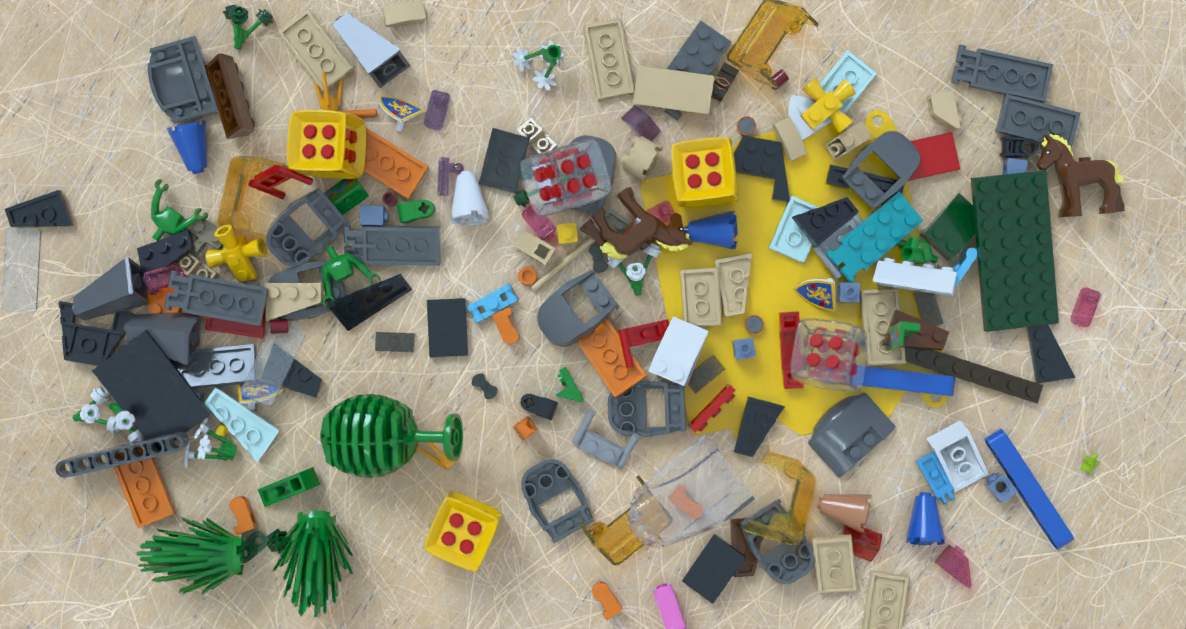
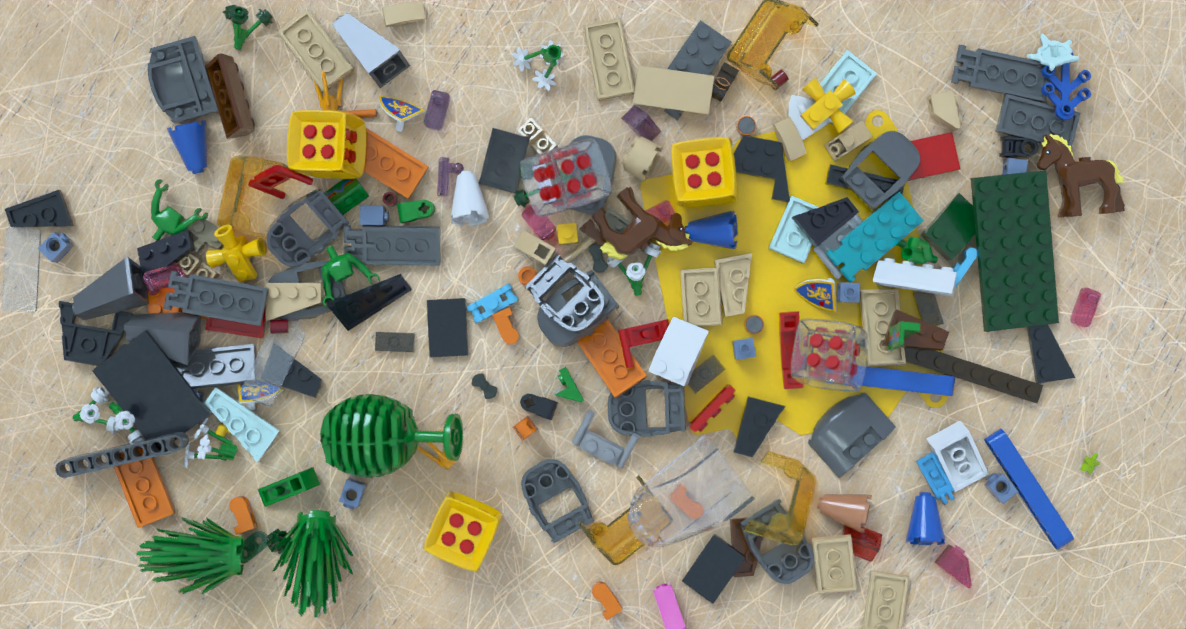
(48, 250): none -> sand blue brick
(359, 487): none -> sand blue brick
(581, 309): none -> slope
(1053, 53): none -> light aqua piece
(1065, 89): none -> blue plant

